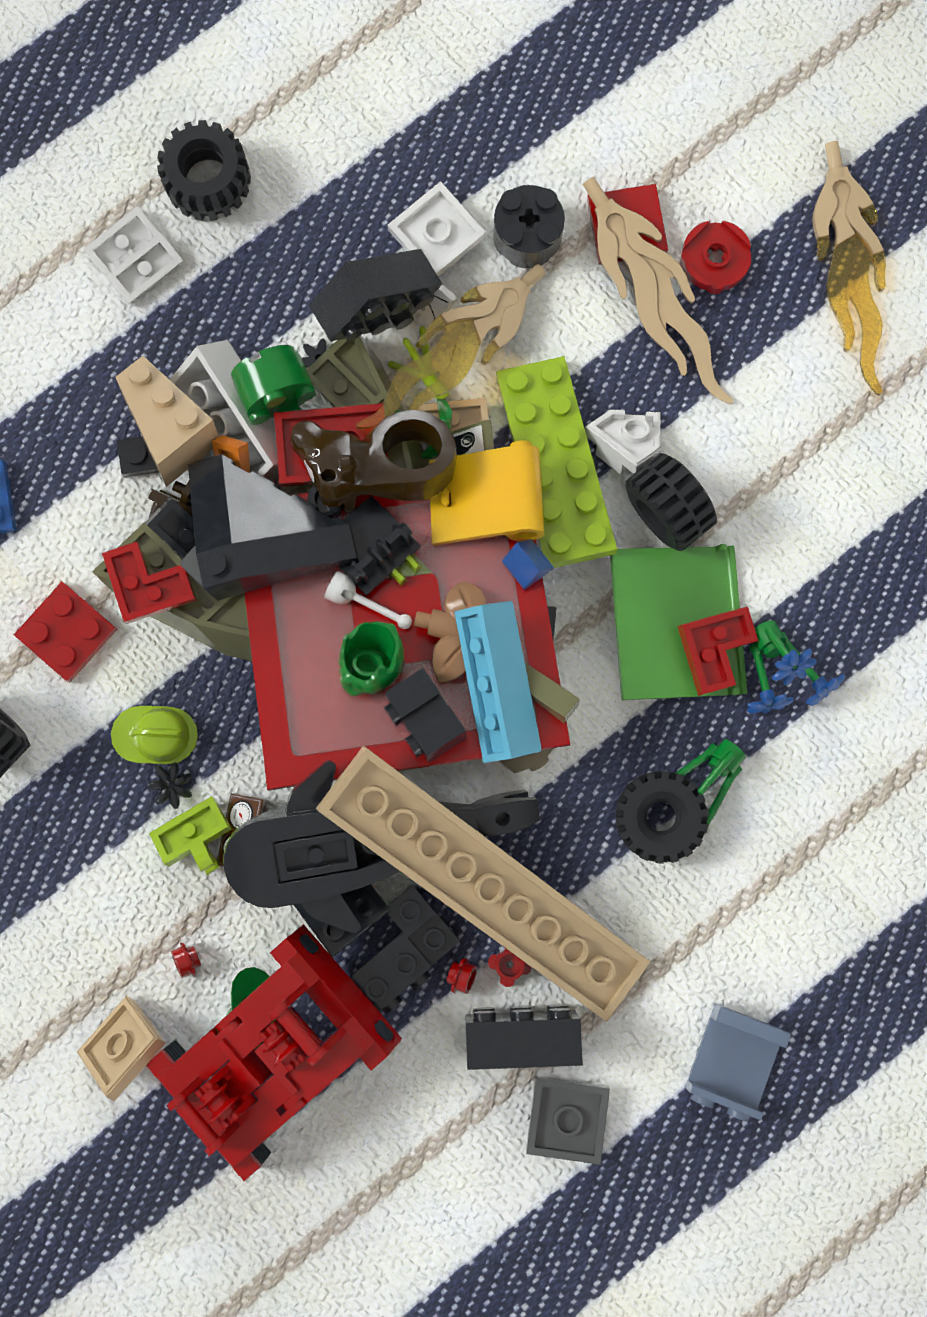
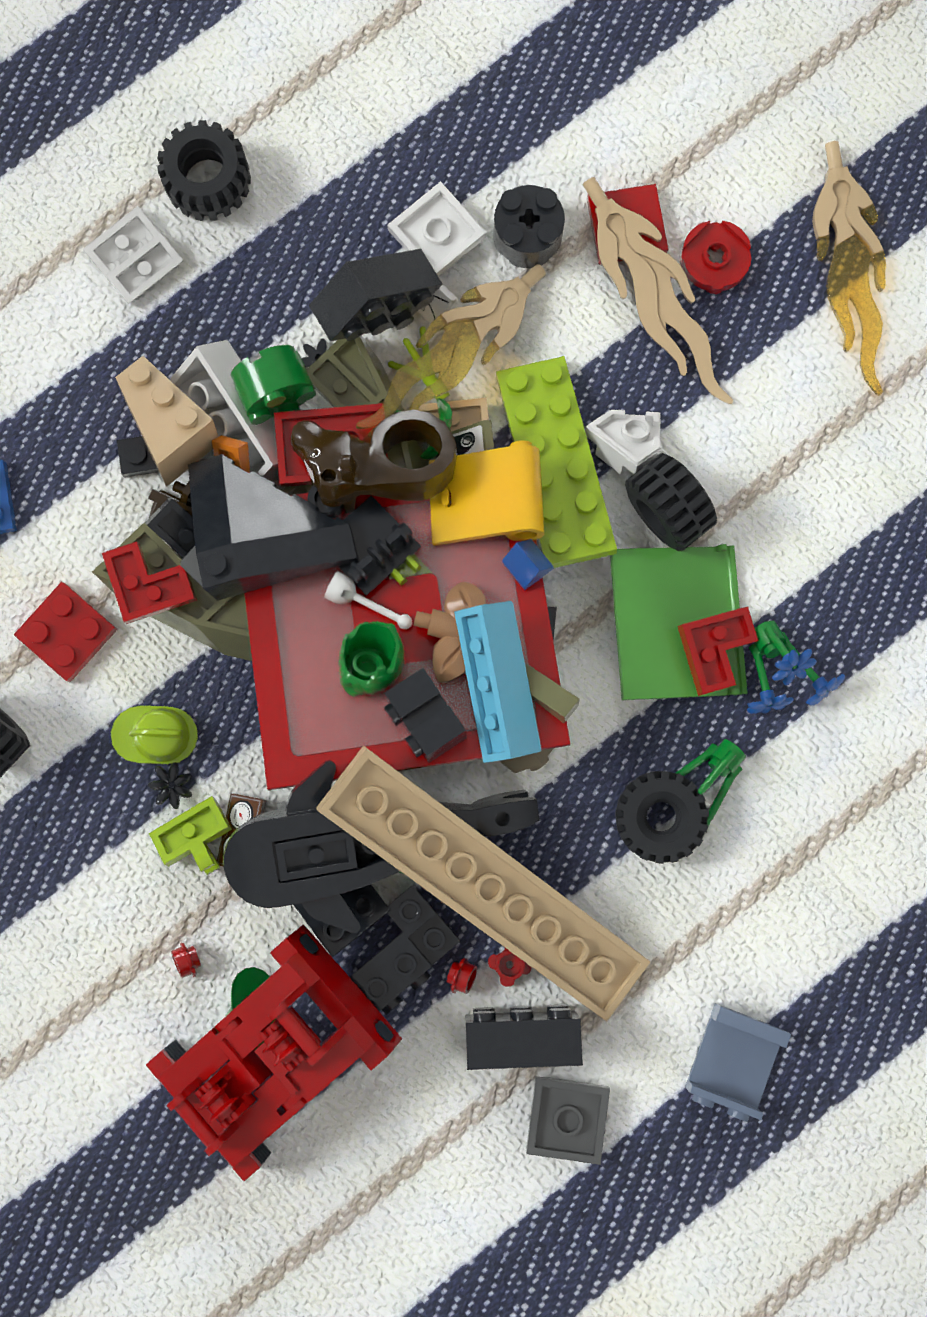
(120, 1048): tan plate -> none

